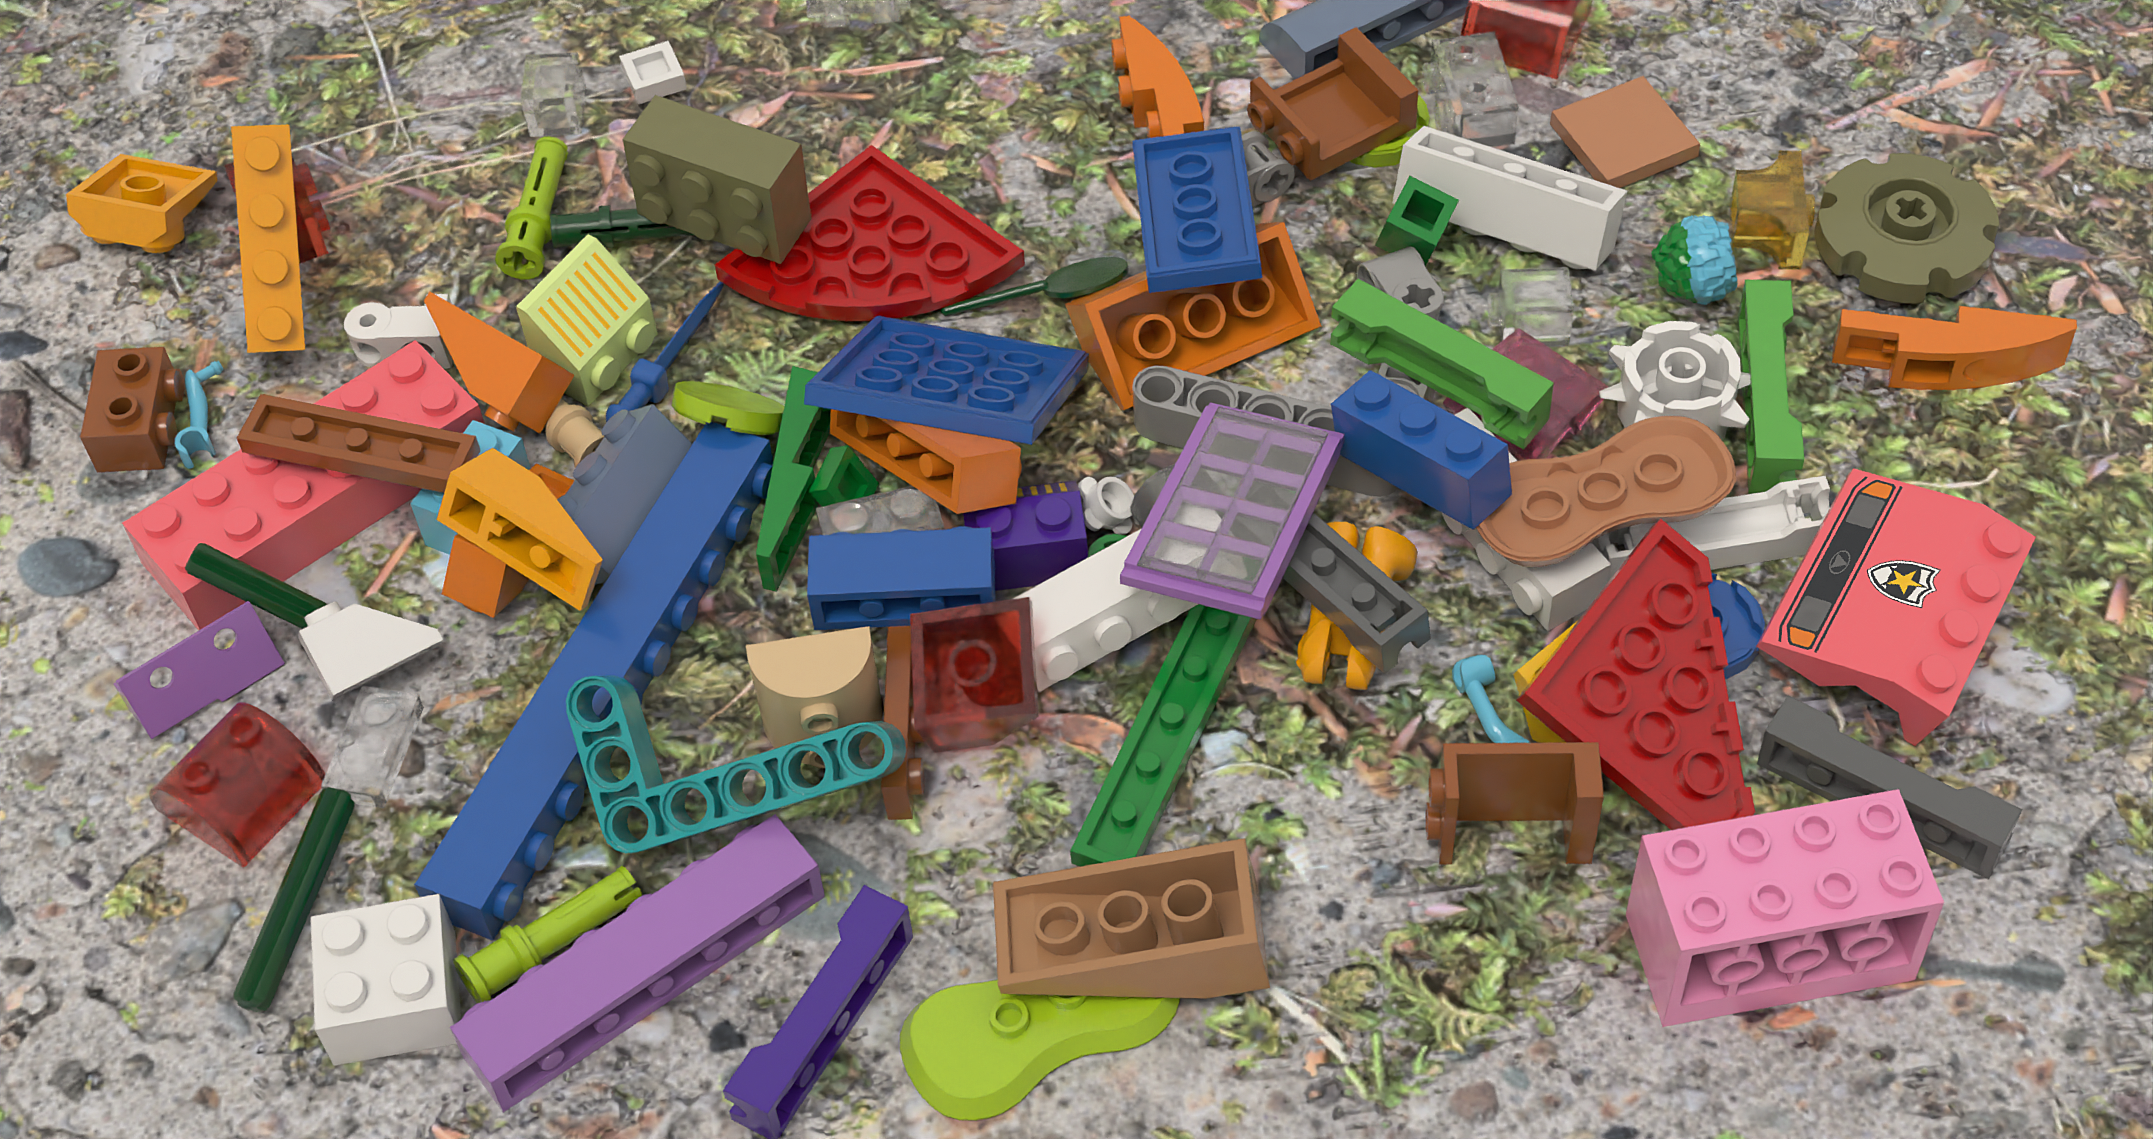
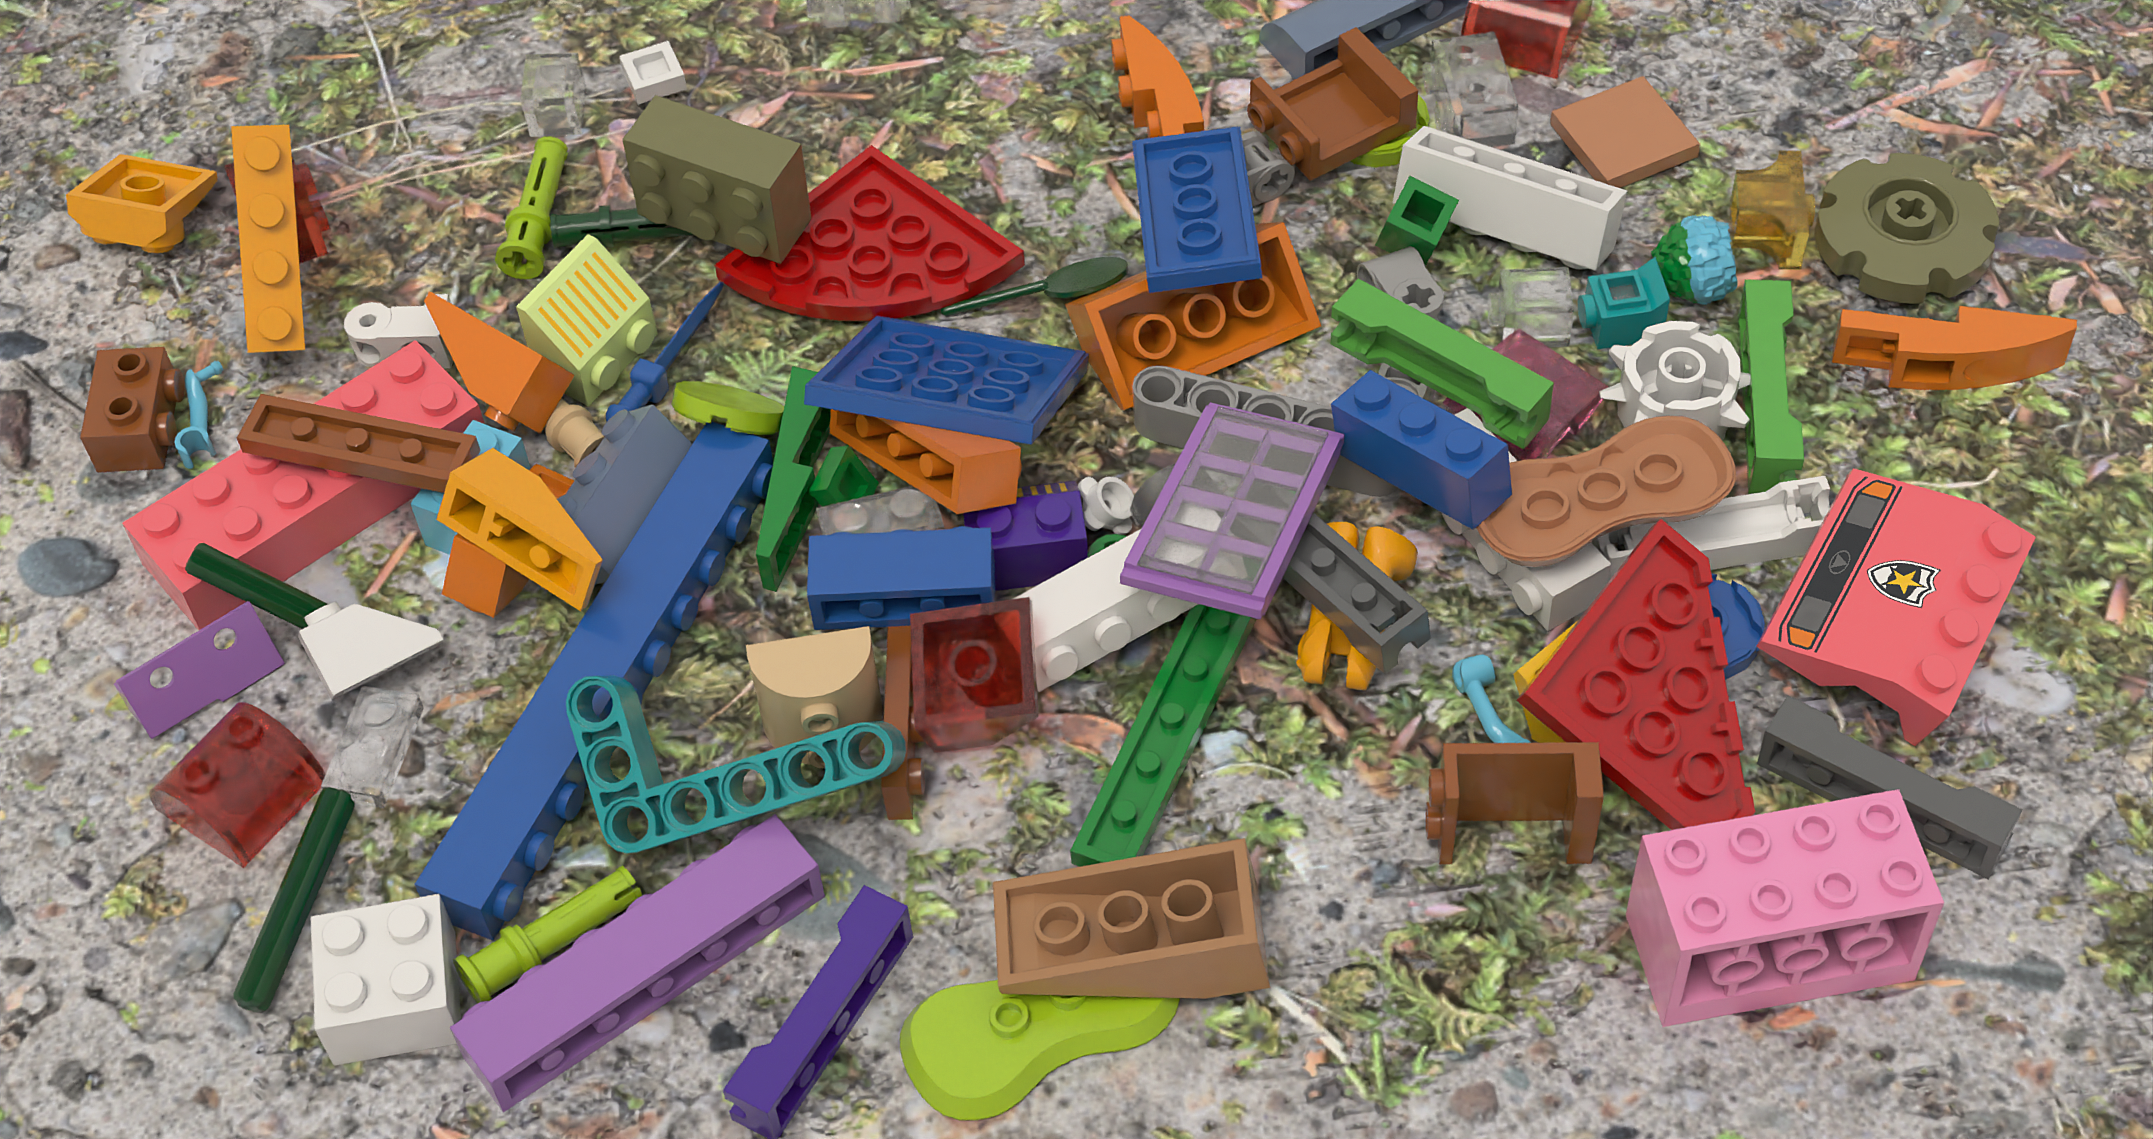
(1623, 305): none -> teal window

